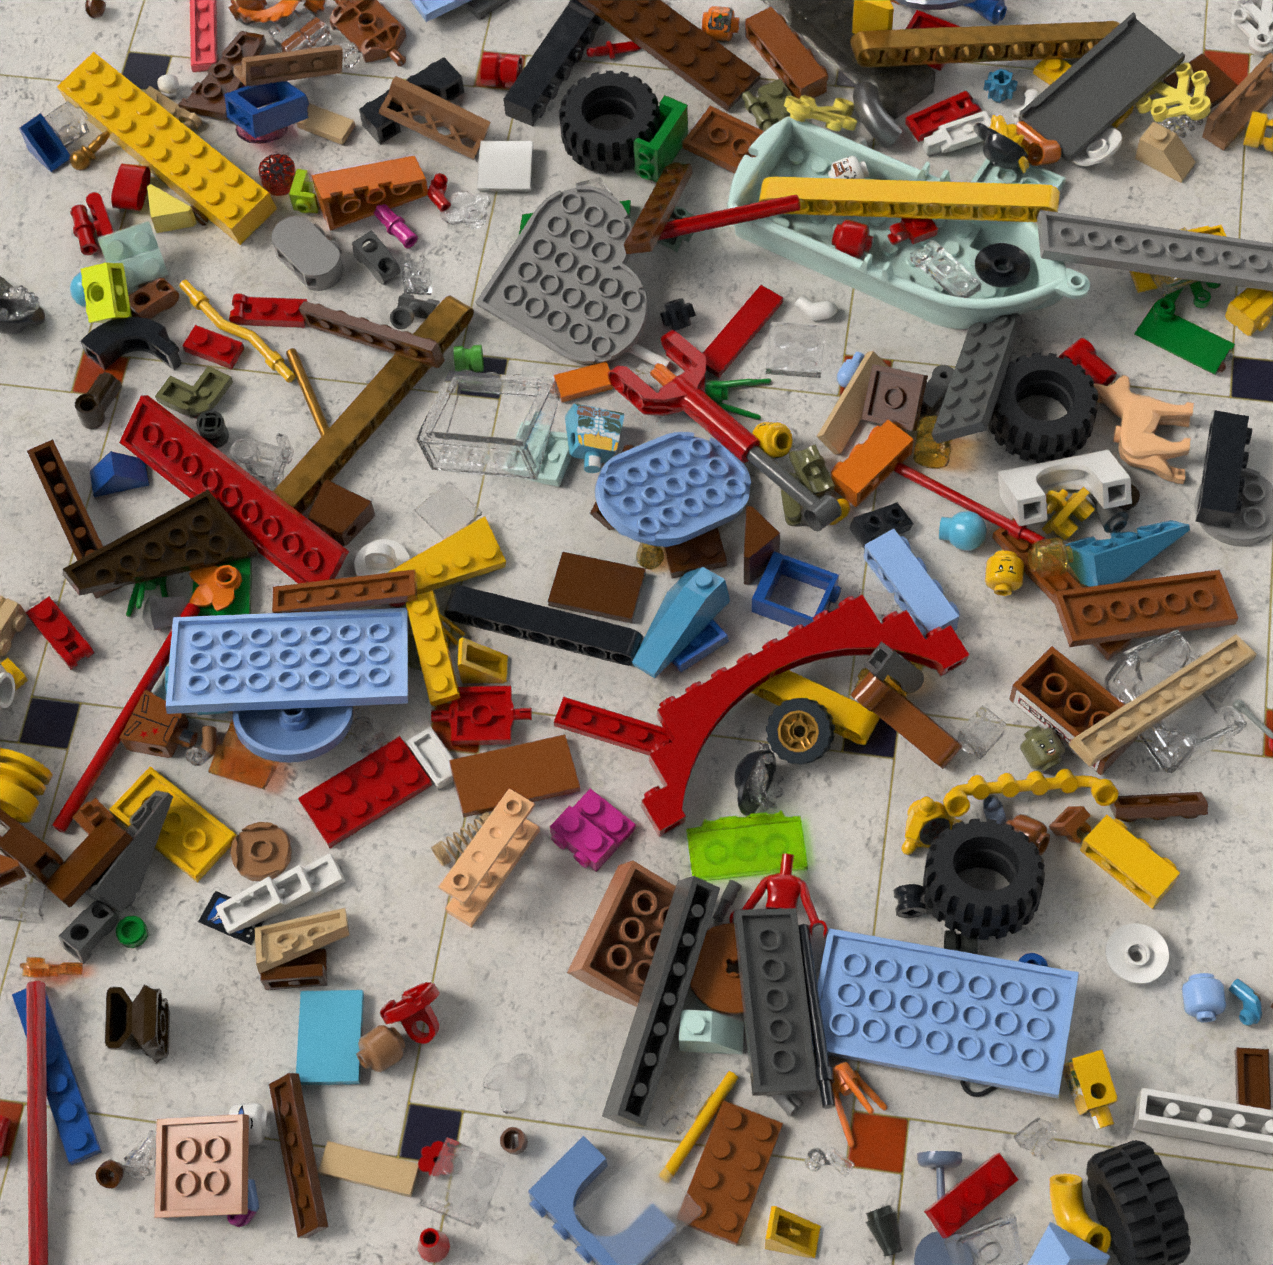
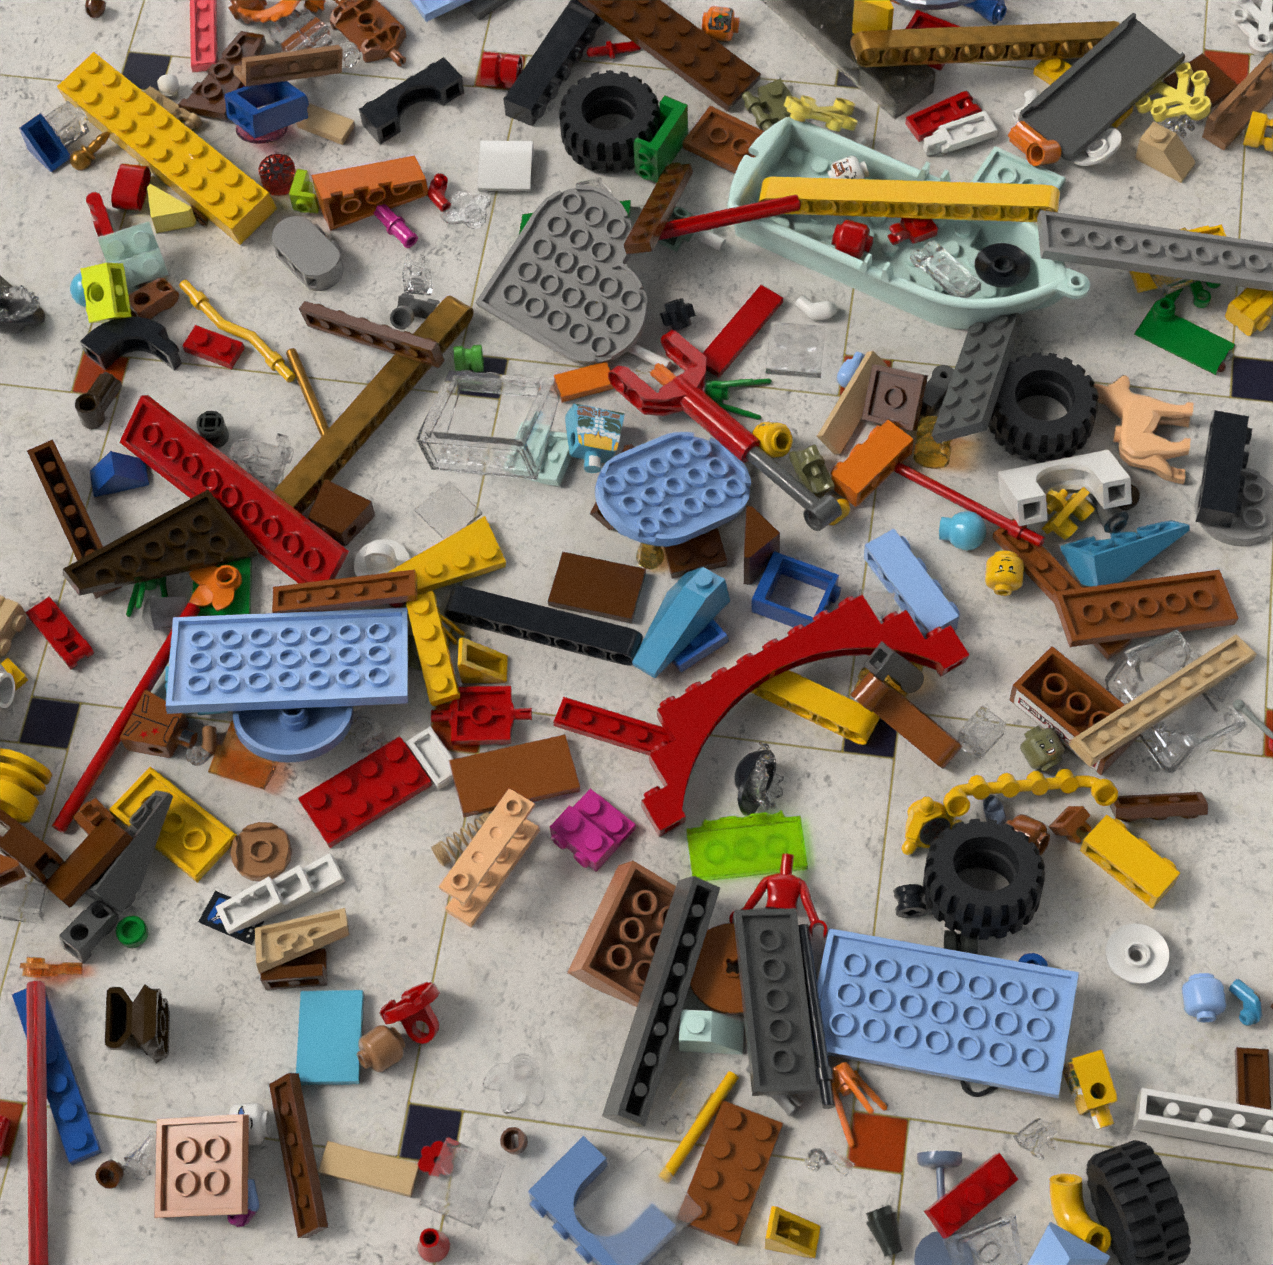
(83, 229): red pin -> none
(197, 398): olive plate -> none
(267, 311): red plate -> none
(375, 257): dark grey leg -> none
(438, 114): medium nougat fence -> none
(709, 238): none -> white arm
(728, 897): dark grey pin -> none
(786, 54): dark orange brick -> none
(791, 508): olive bar -> none
(817, 736): black wheel -> none
(874, 115): flat silver cylinder -> none
(878, 522): black plate -> none
(1000, 85): dark azure gear -> none
(1002, 144): black hair -> none
(1050, 557): clear yellow head -> none
(1085, 355): red piece -> none

